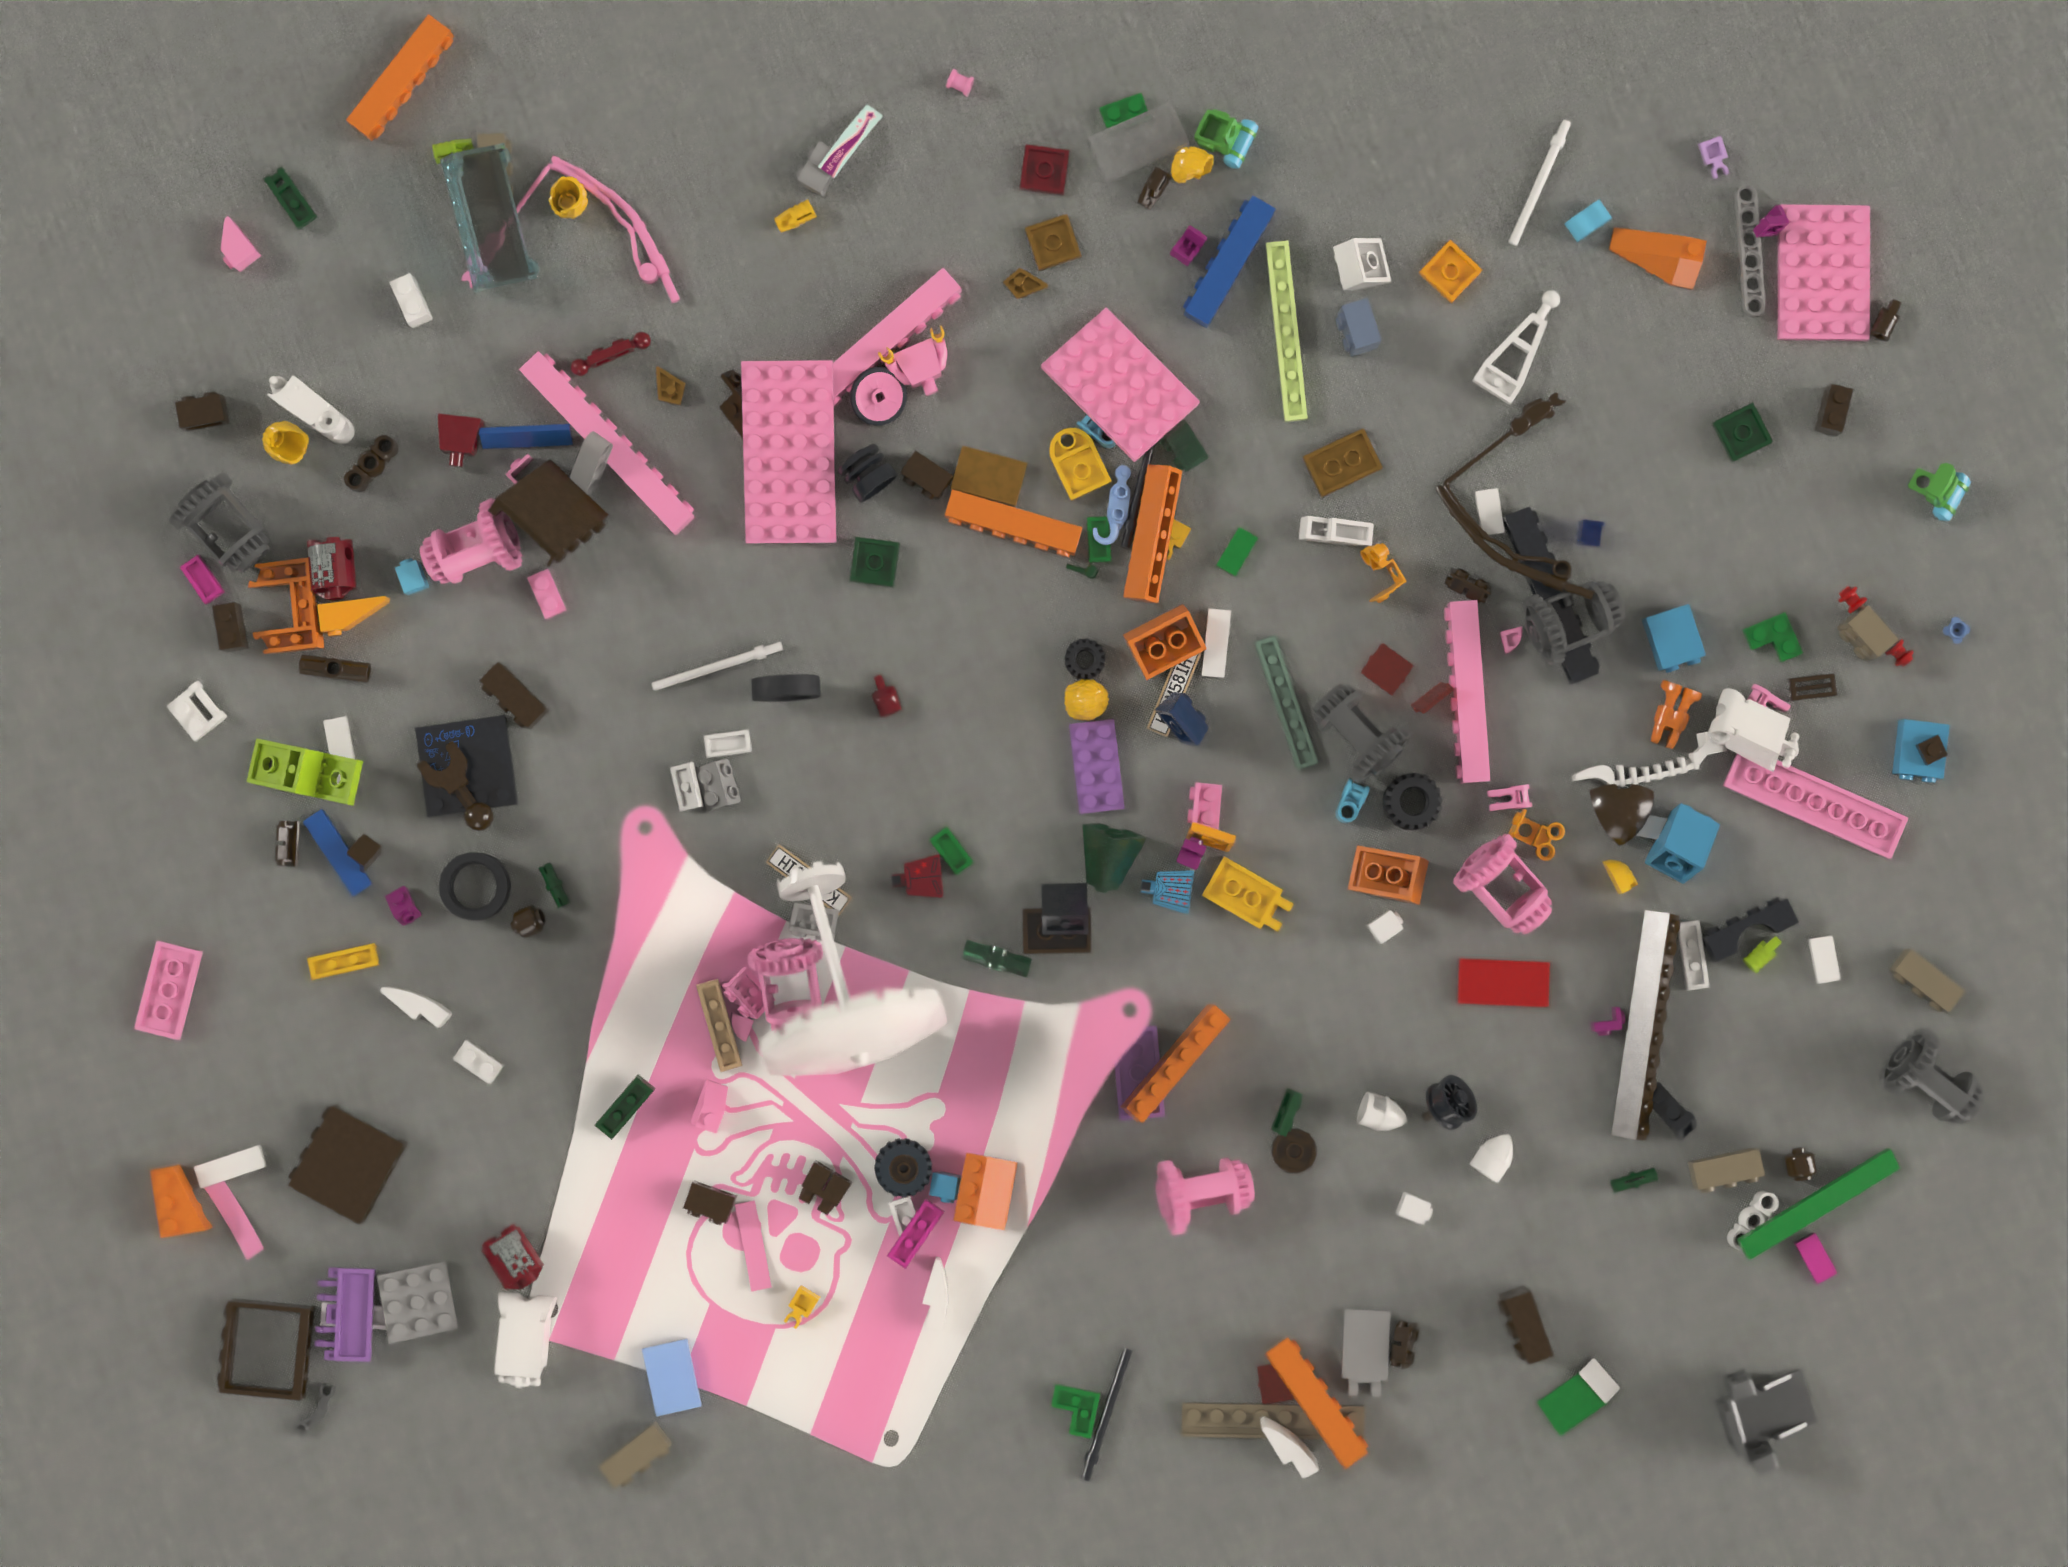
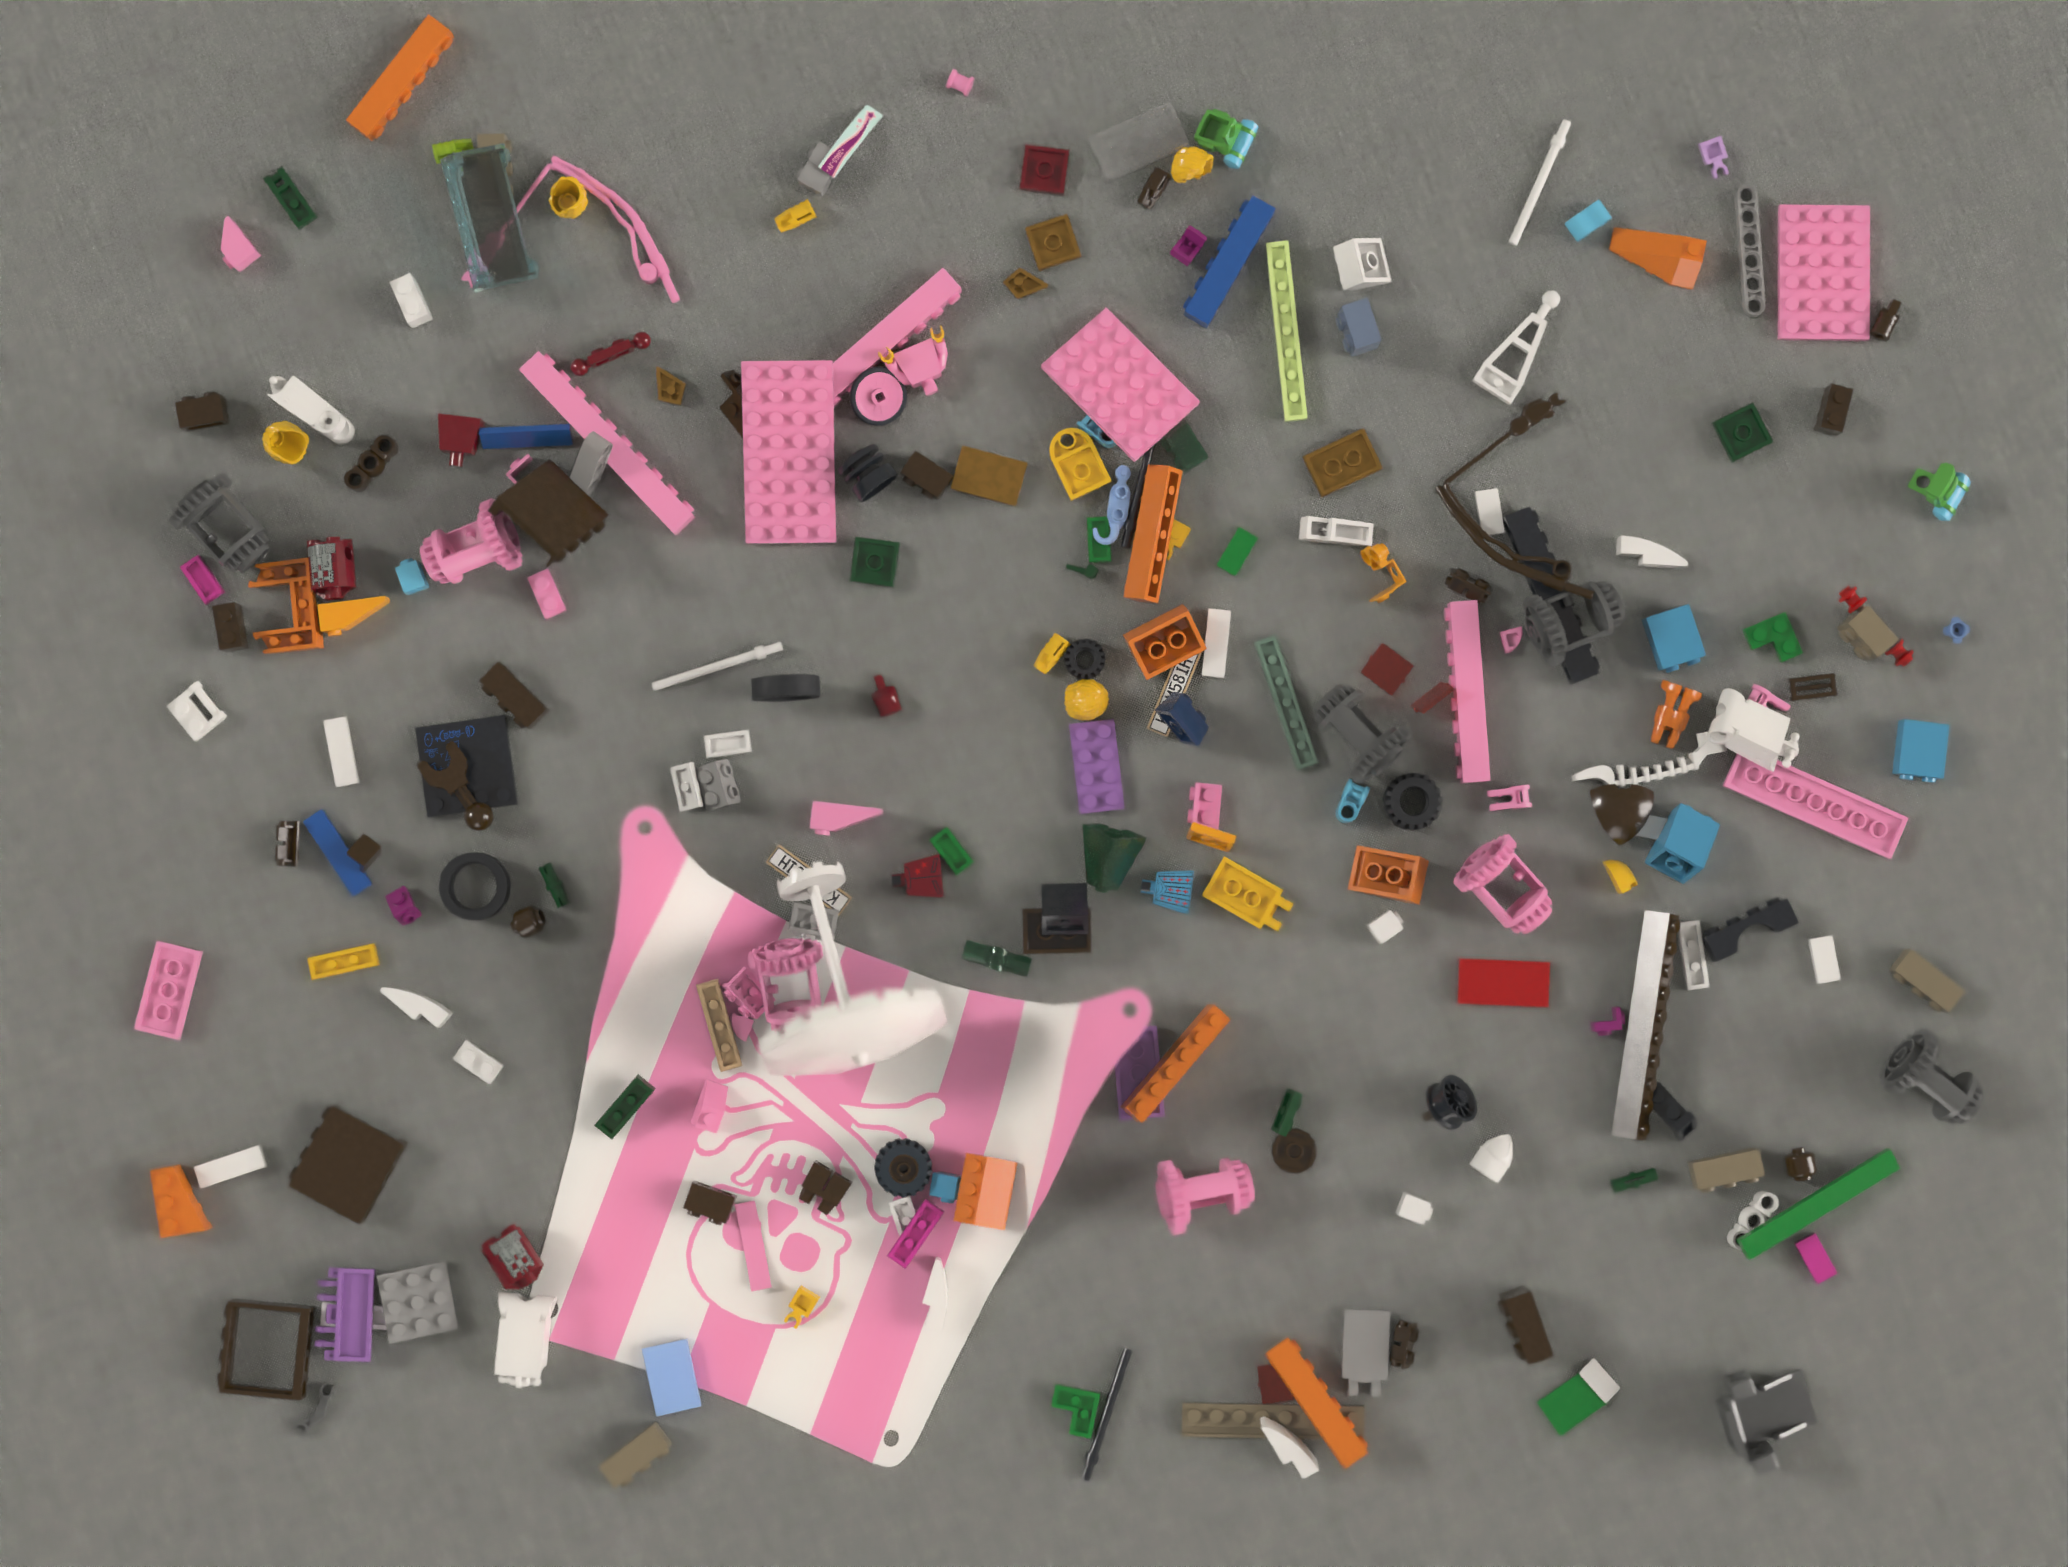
(235, 1219): bright pink sticker -> none
(304, 771): lime bracket -> none
(321, 668): dark brown piece -> none
(835, 817): none -> bright pink slope
(1013, 522): orange brick -> none
(1051, 653): none -> yellow hinge
(1123, 110): green plate -> none
(1191, 853): magenta bracket -> none
(1380, 1113): white helmet -> none
(1450, 271): light orange tile -> none
(1540, 834): light orange piece -> none
(1589, 533): clear blue panel -> none
(1649, 553): none -> white slope
(1762, 954): lime hinge -> none
(1772, 223): magenta bracket -> none
(1931, 750): dark brown plate -> none

